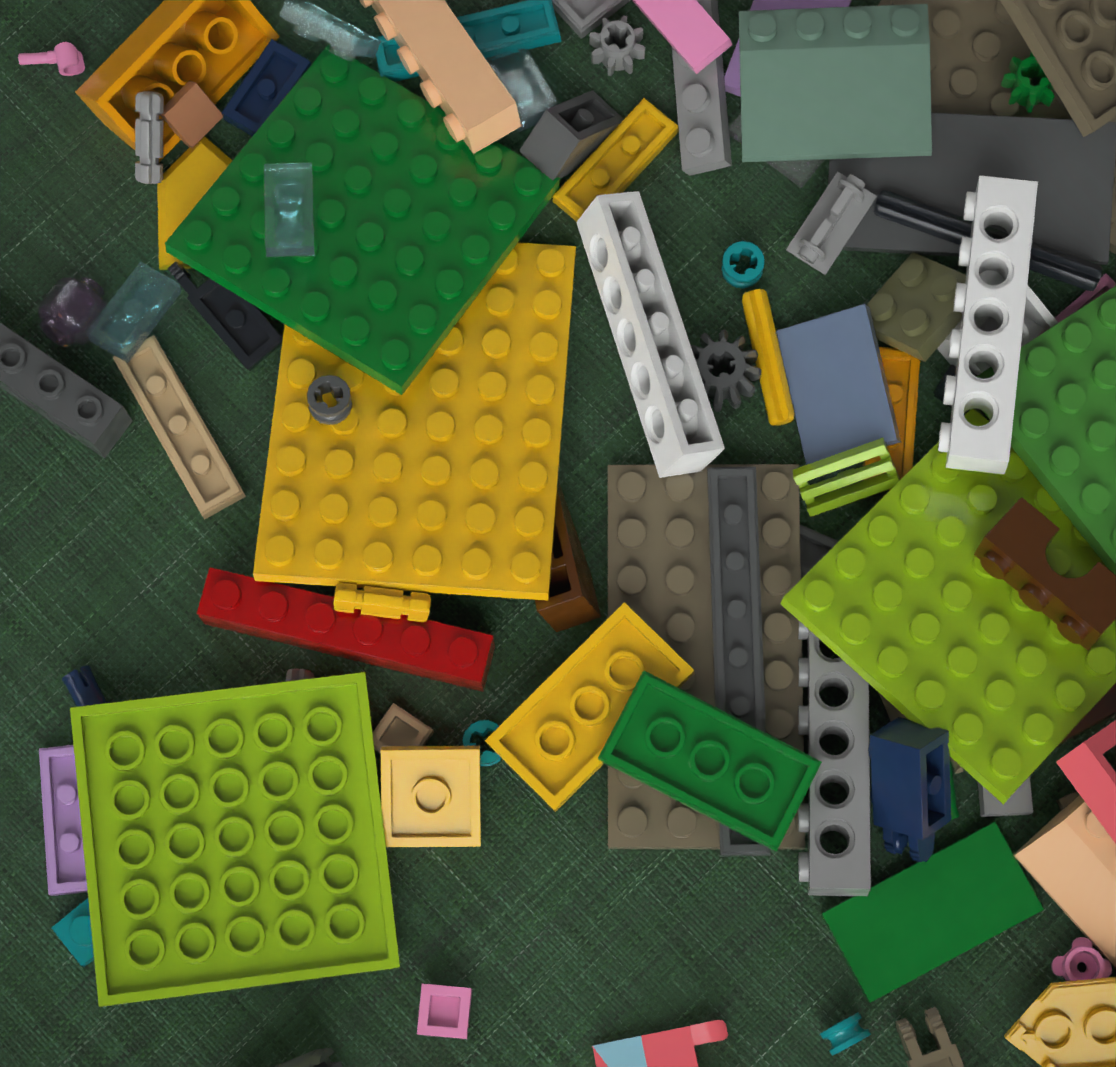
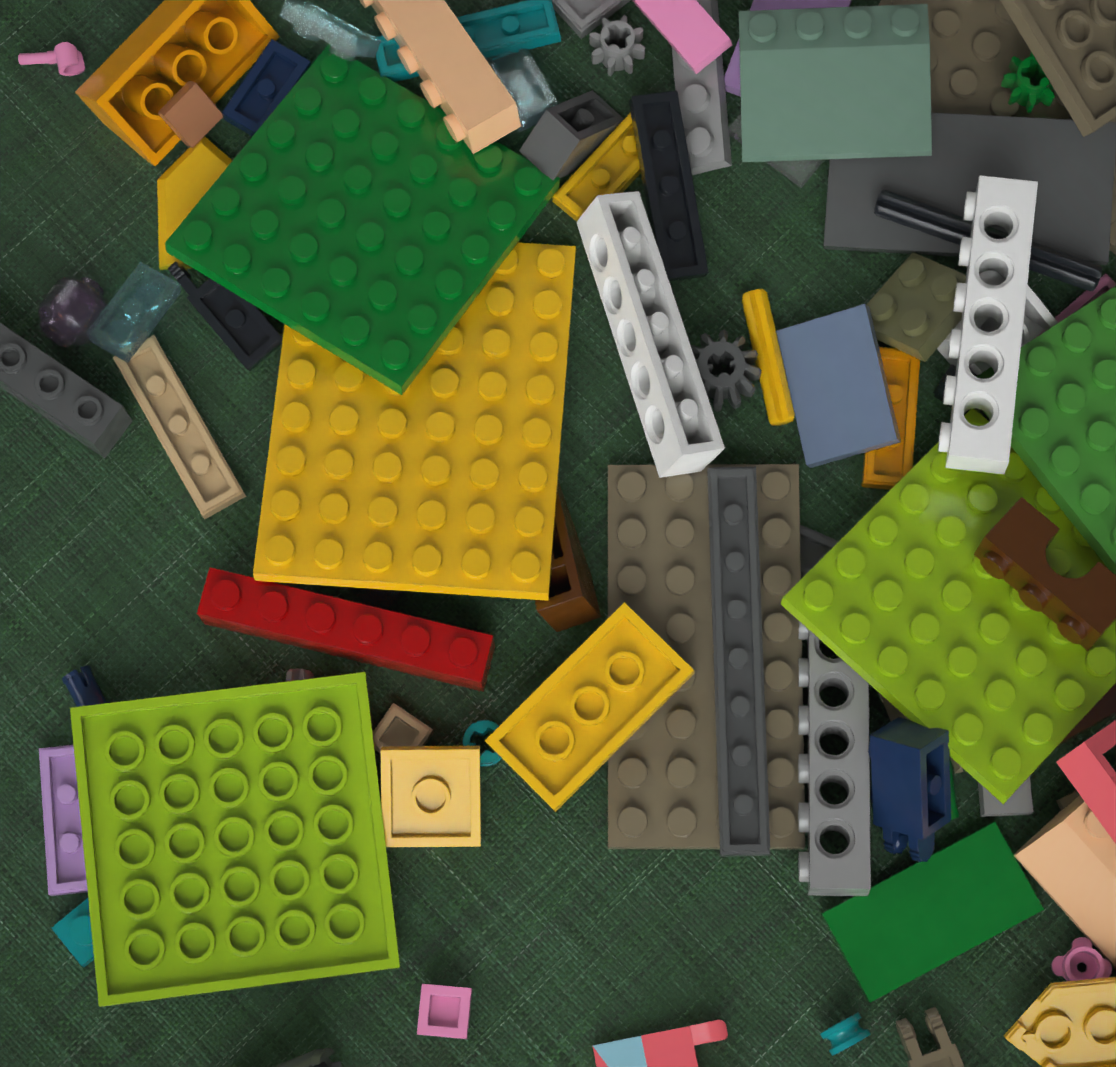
(149, 137): light grey axle -> none
(289, 209): clear light blue plate -> none
(338, 389): dark grey bush -> none
(382, 602): yellow axle -> none
(668, 184): none -> black plate
(709, 761): green tile -> none
(751, 275): teal bush -> none
(832, 222): light grey hinge -> none
(850, 493): lime tile -> none

